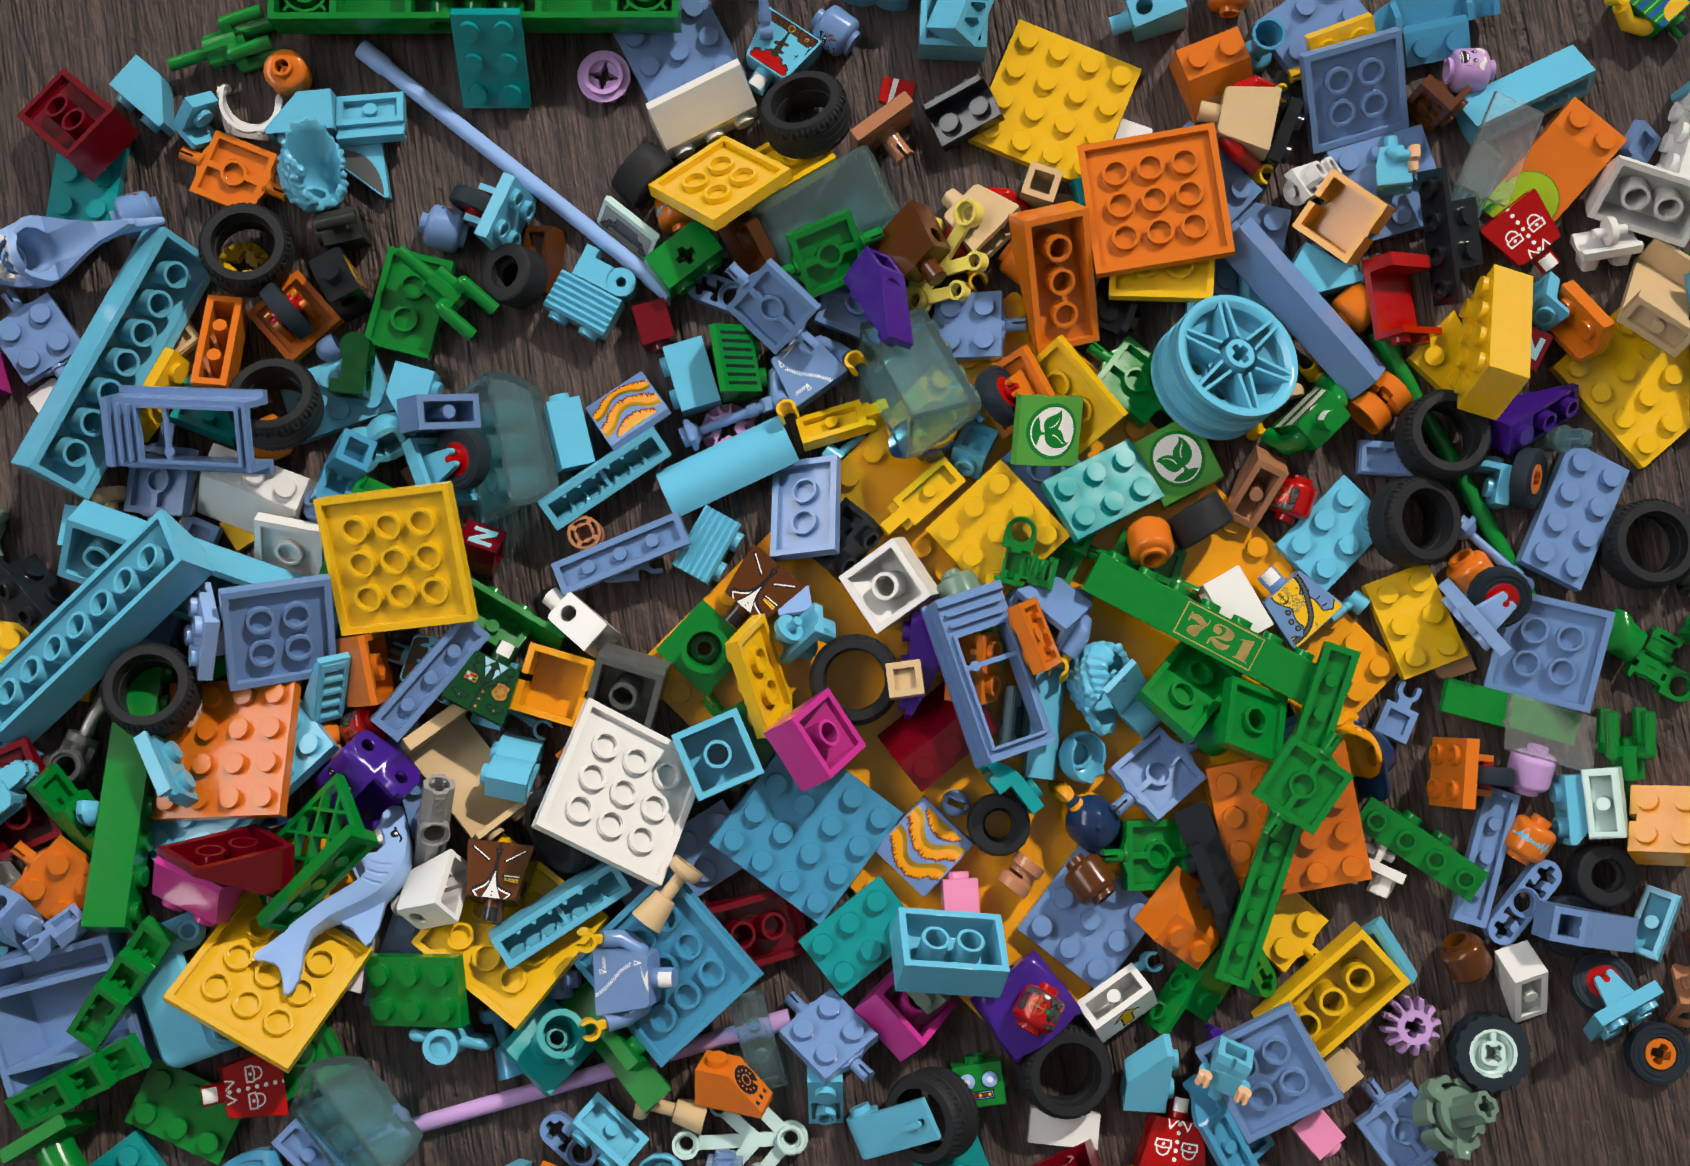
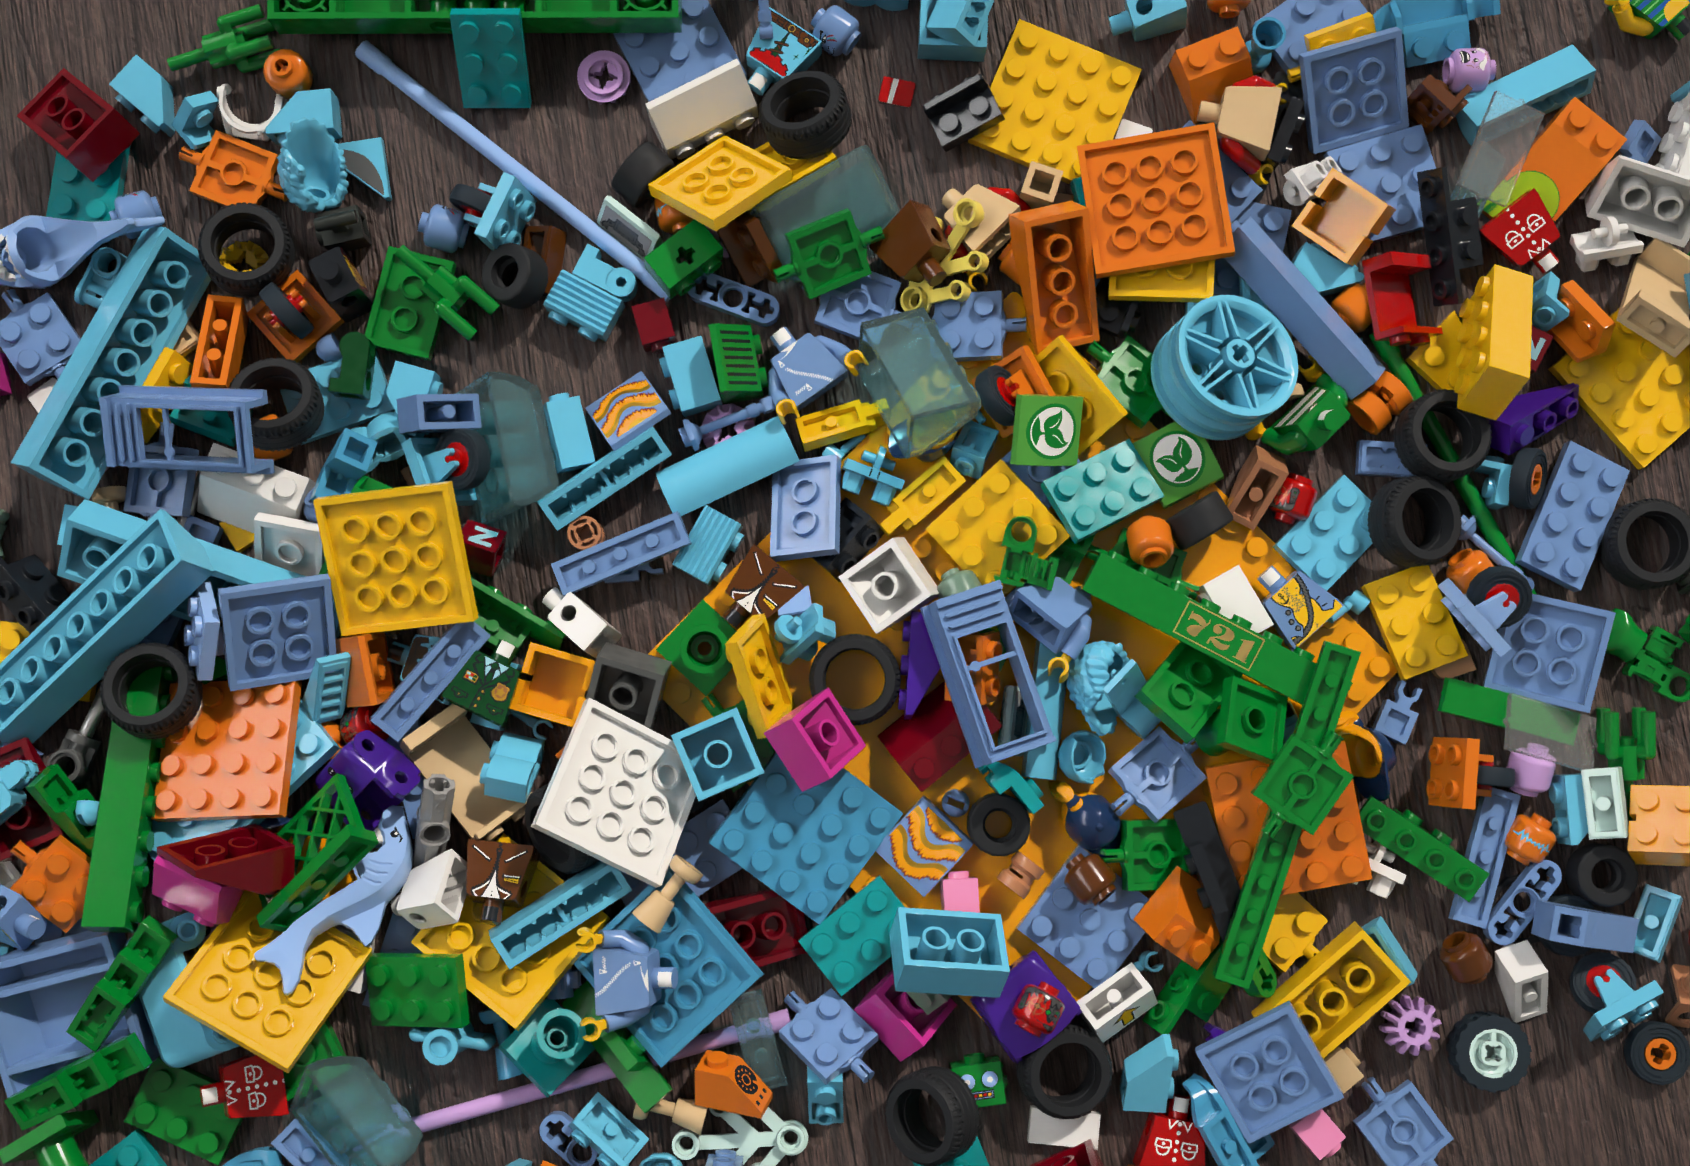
(59, 930): medium blue plate -> none
(97, 278): none -> medium azure piece
(166, 769): medium azure plate -> none
(371, 118): medium azure plate -> none
(773, 306): medium blue plate -> none
(857, 472): none -> medium azure hips
(882, 294): dark purple slope -> none
(883, 129): nougat tile -> none
(891, 1128): medium azure door -> none
(905, 679): tan plate -> none
(1034, 635): orange bracket -> none
(1227, 1071): medium azure piece -> none
(1396, 167): medium azure piece -> none
(1457, 1115): sand green piece -> none
(1564, 439): clear light blue axle -> none

